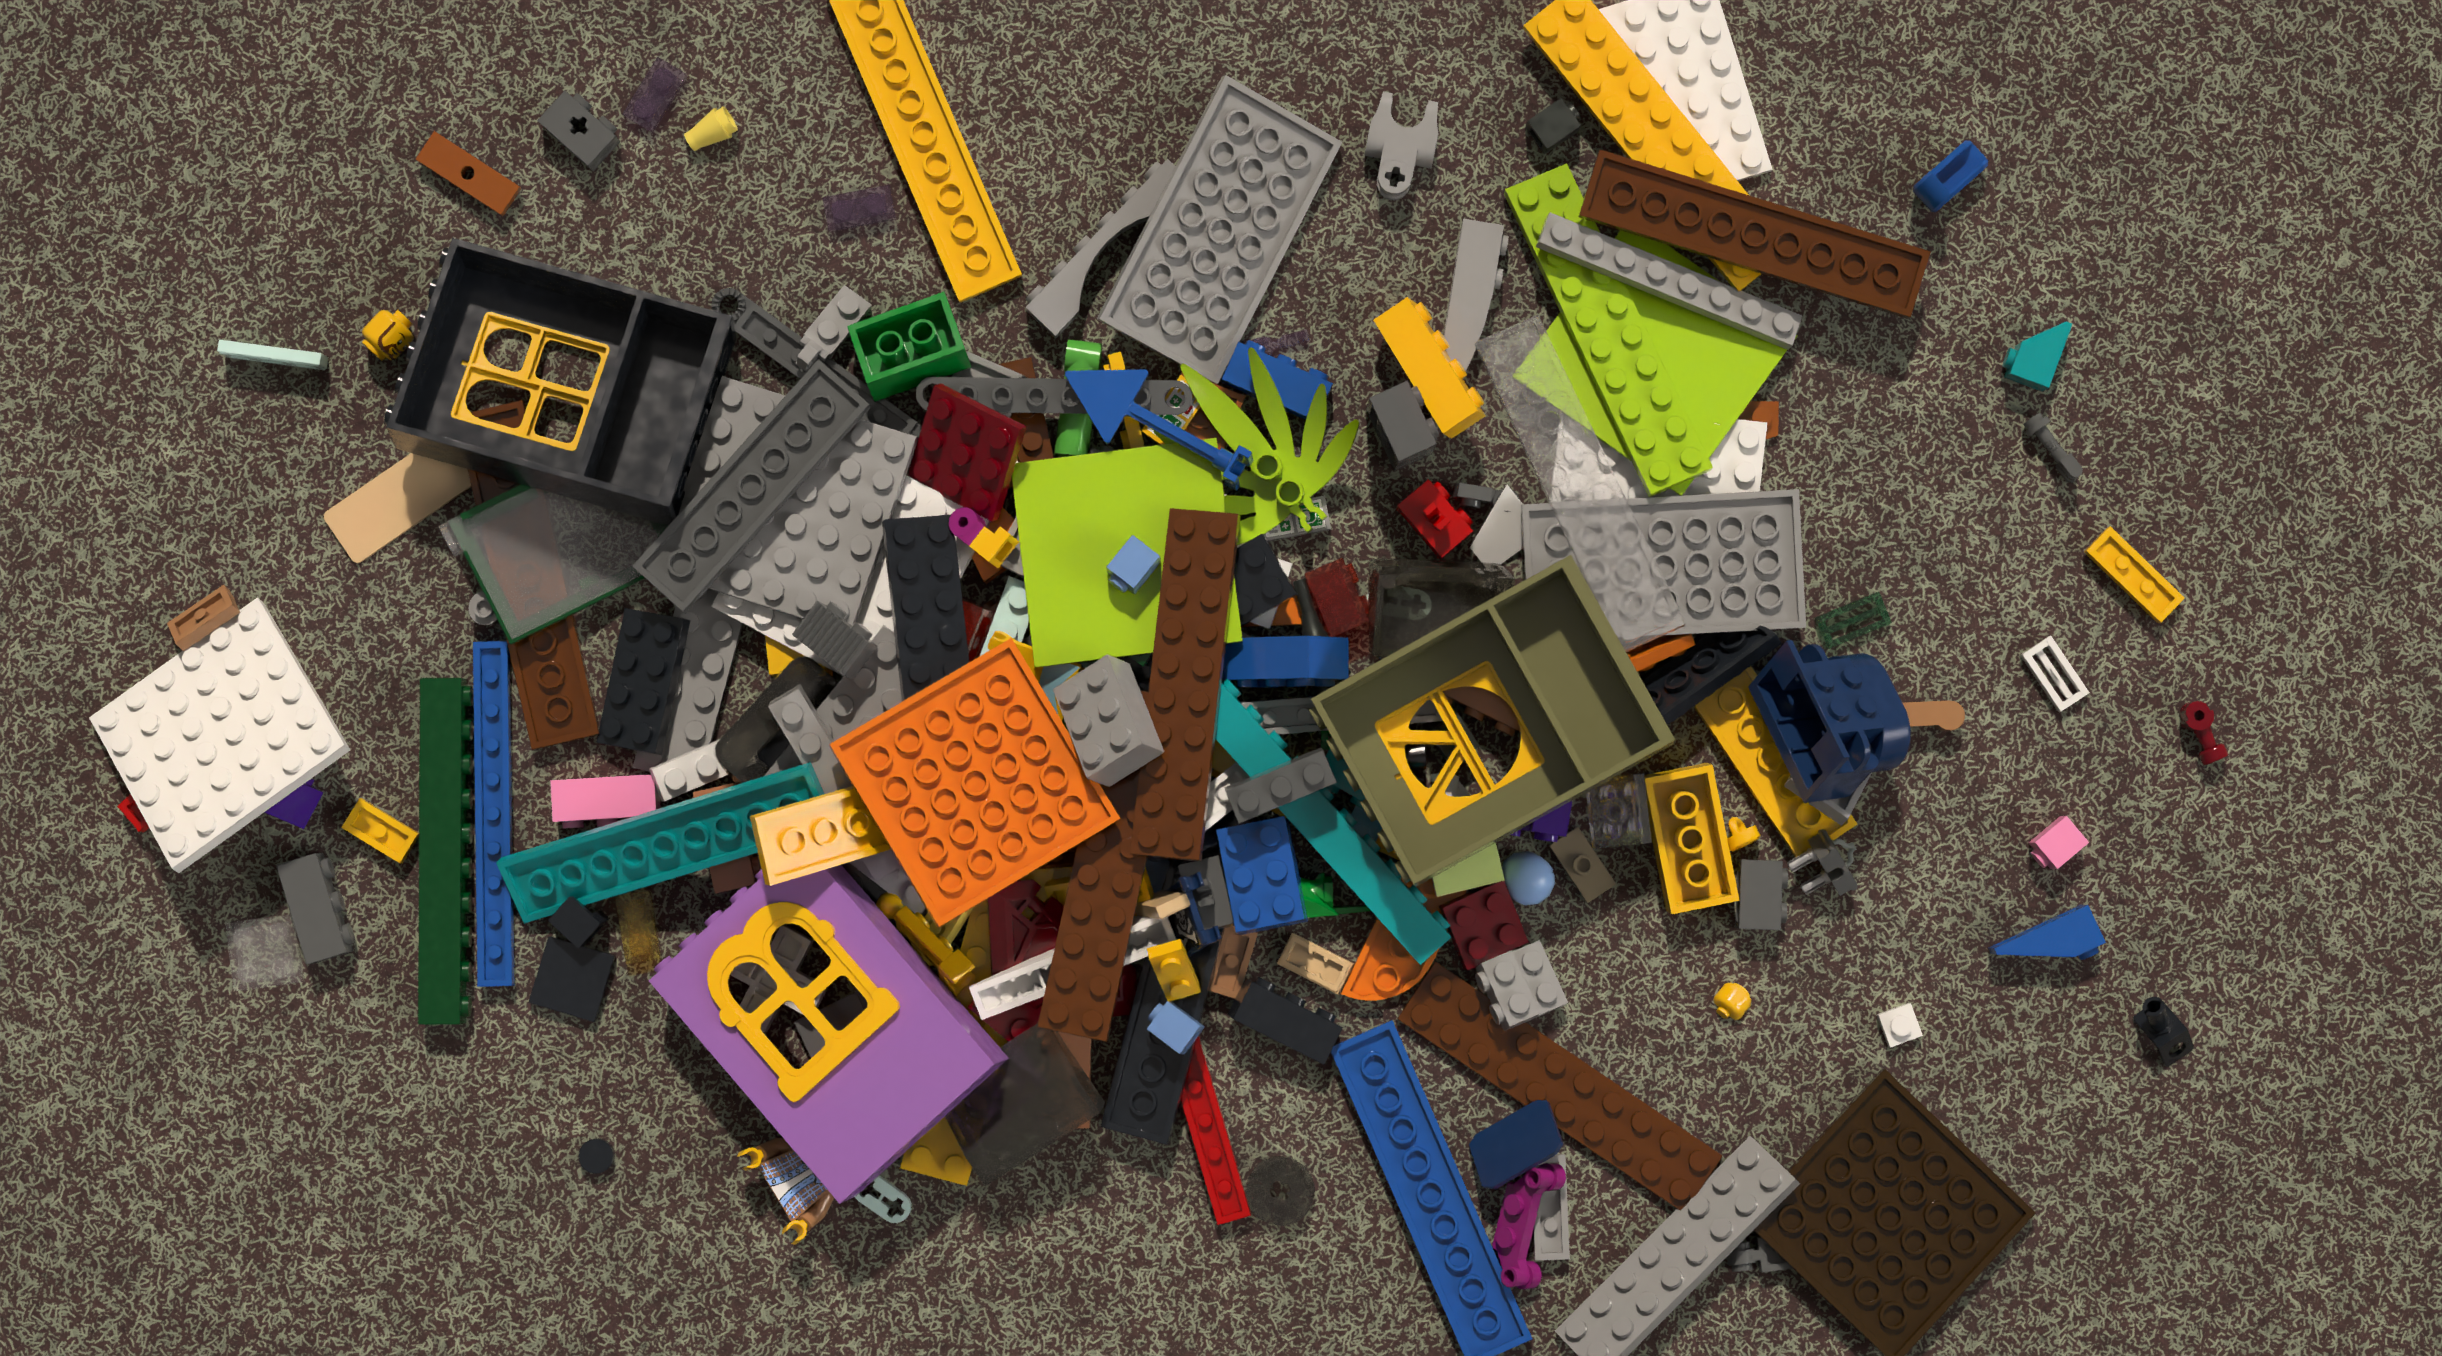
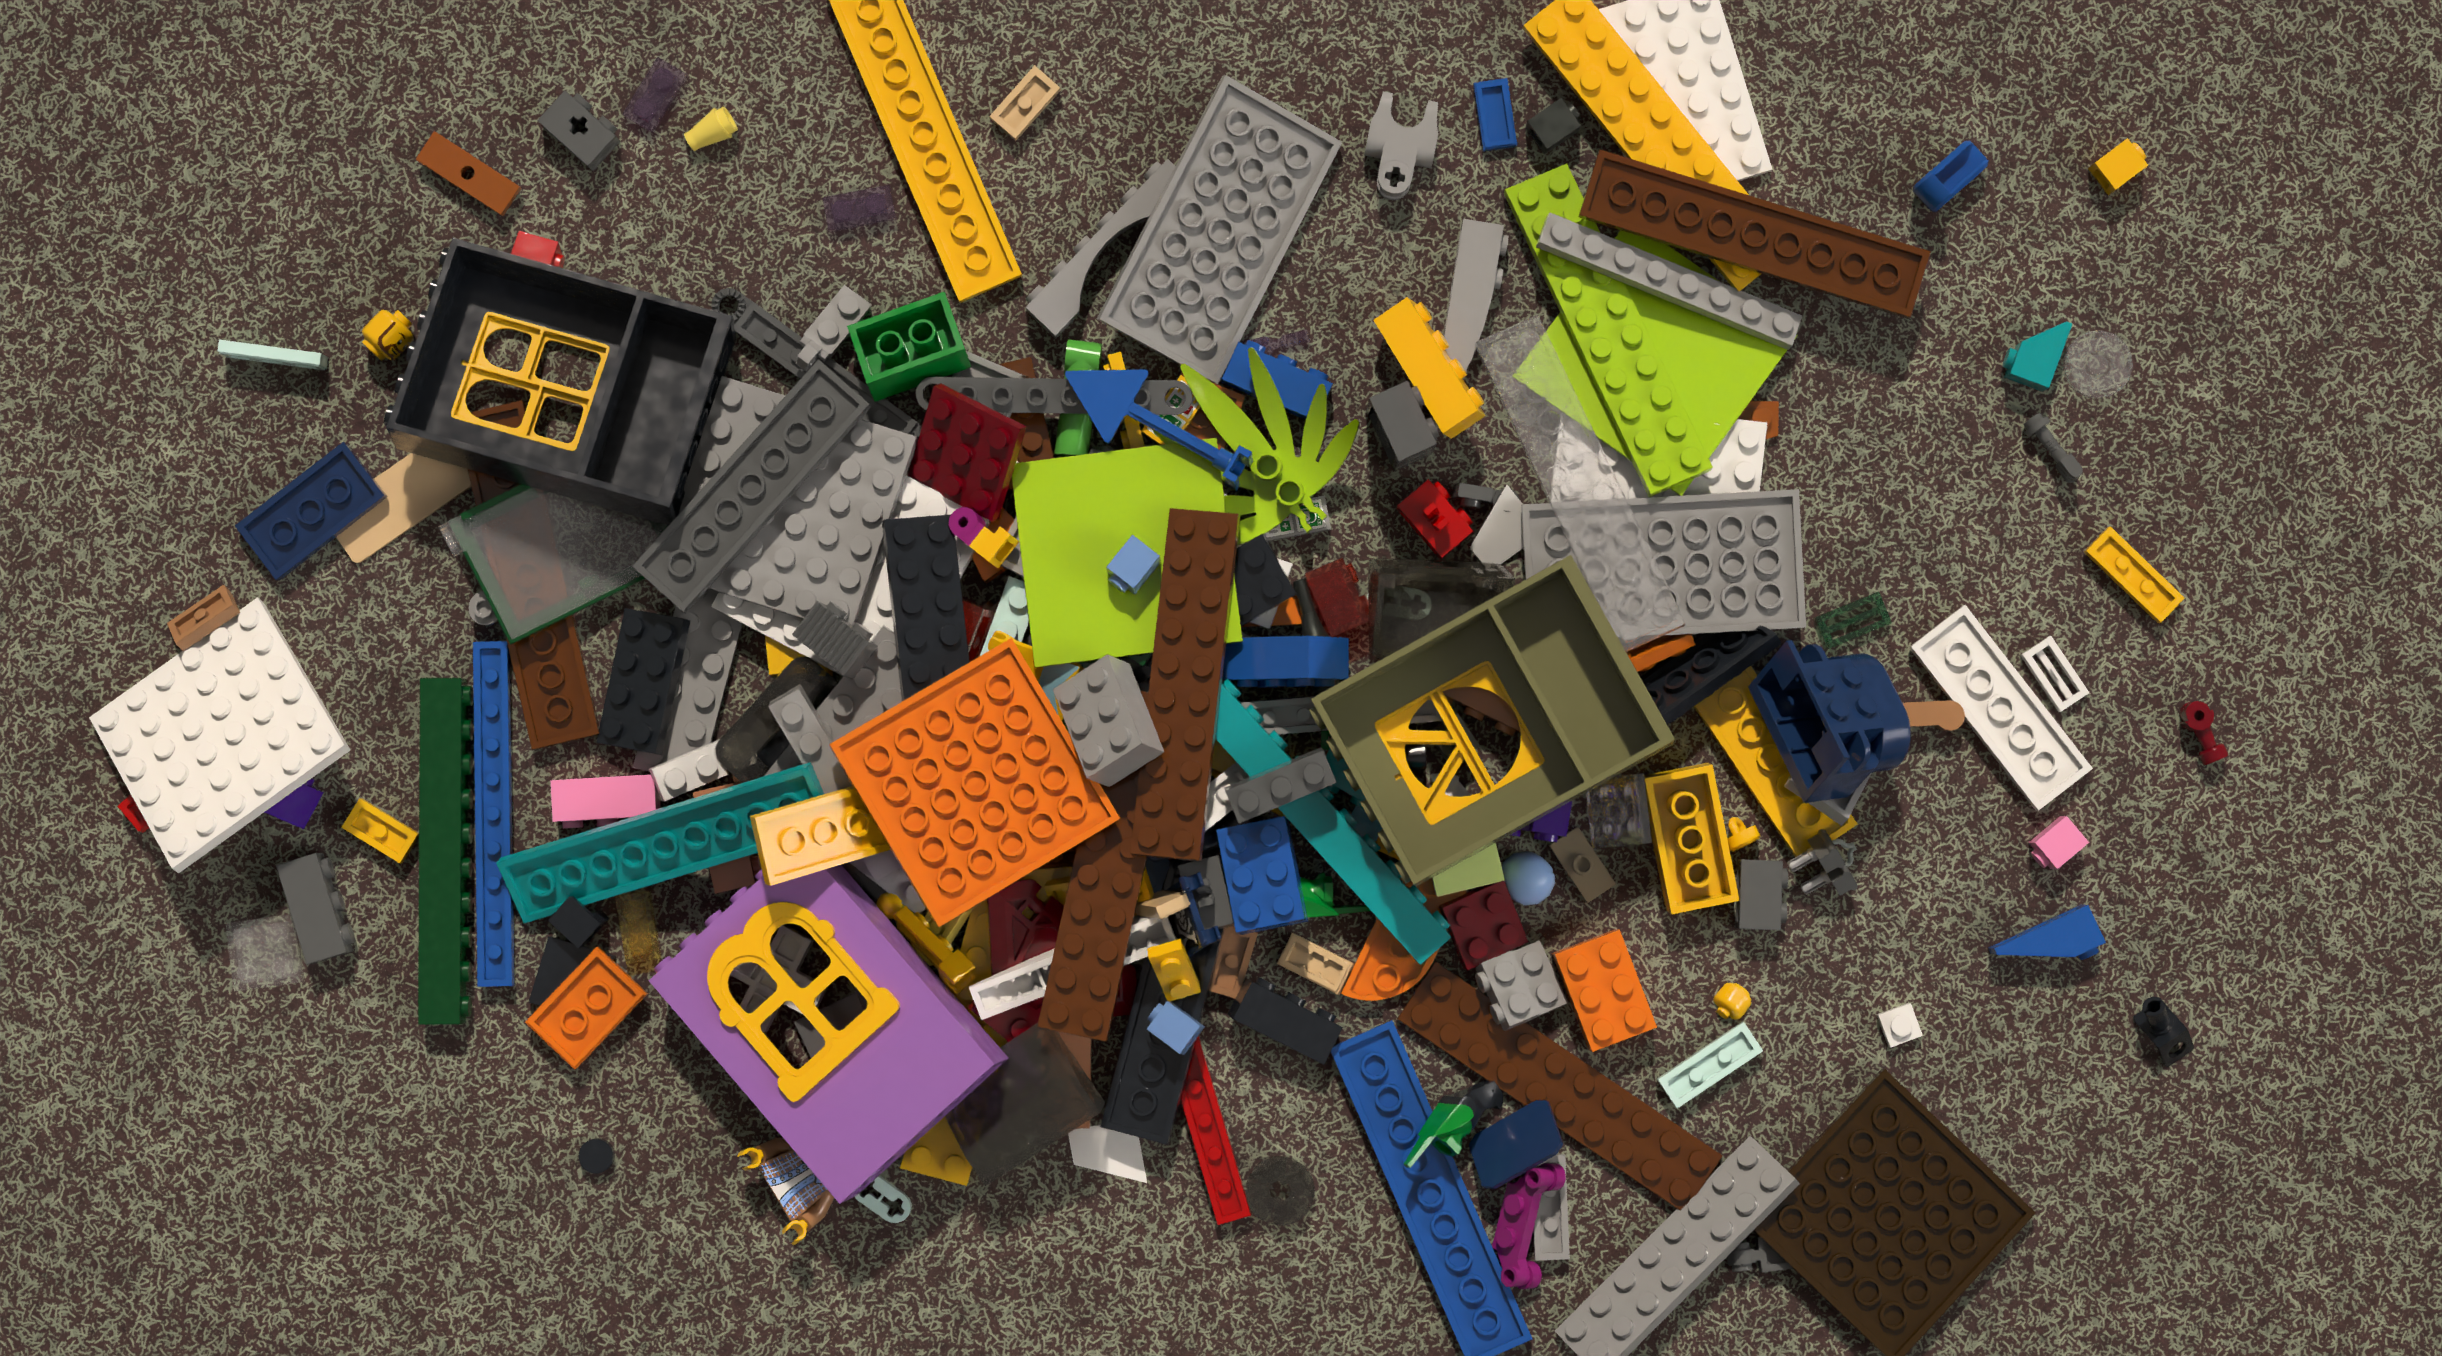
(311, 511): none -> dark blue plate
(538, 249): none -> brick
(586, 1007): none -> orange tile
(1025, 103): none -> tan plate
(1108, 1152): none -> white sticker
(1455, 1118): none -> green animal
(1495, 114): none -> blue tile
(1604, 990): none -> orange brick
(1709, 1064): none -> light aqua plate
(2001, 708): none -> white plate
(2097, 364): none -> clear tile
(2119, 166): none -> yellow brick

